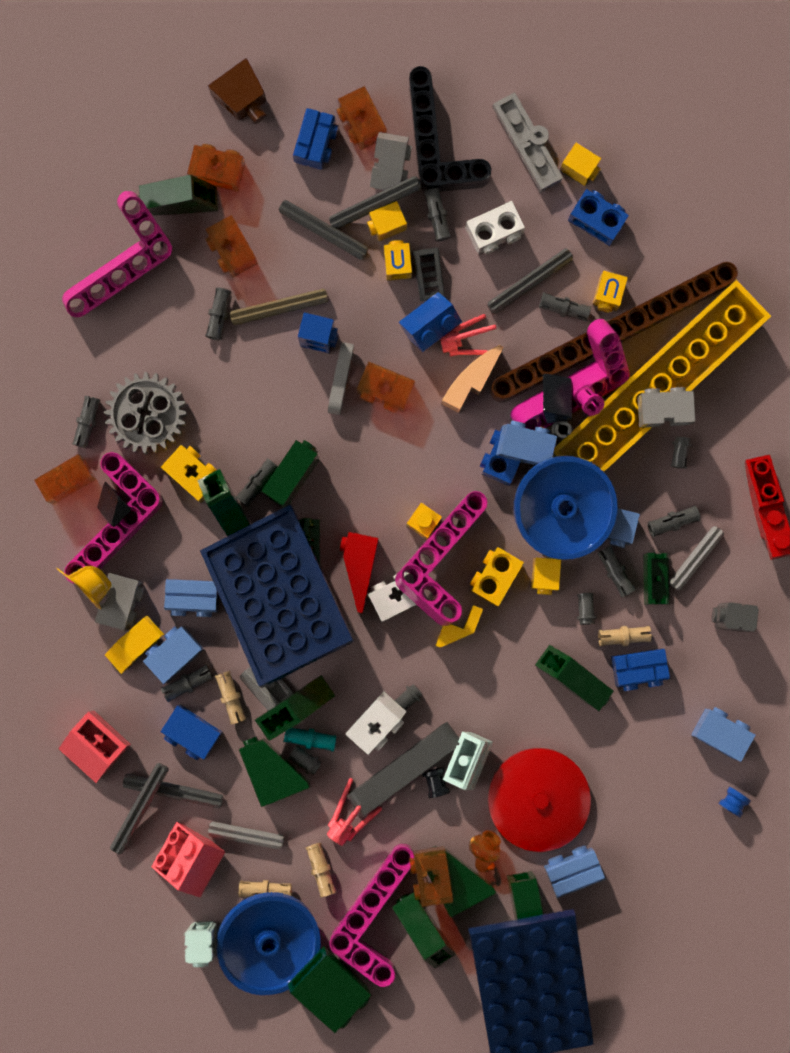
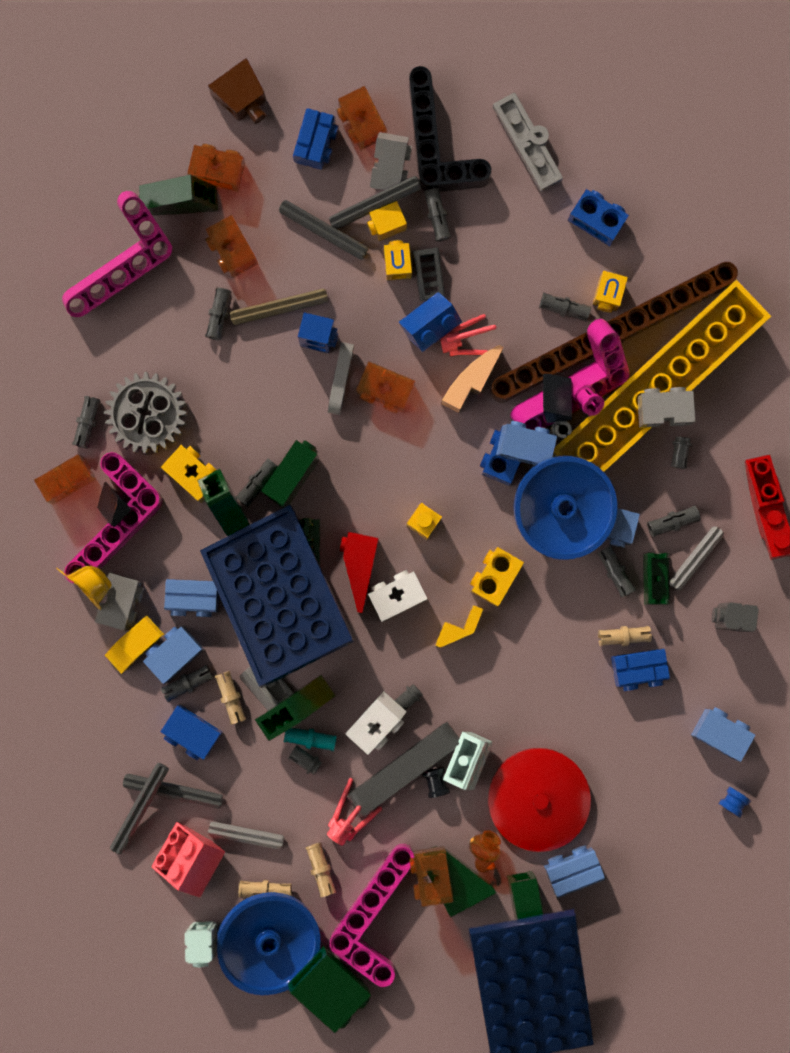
(94, 745): coral slope -> none
(270, 772): dark green slope -> none
(423, 930): dark green slope -> none
(436, 552): dark pink beam -> none
(491, 222): white brick -> none
(530, 281): dark grey axle -> none
(546, 575): yellow brick -> none
(574, 677): dark green slope -> none
(581, 164): yellow brick -> none
(586, 609): dark grey pin -> none

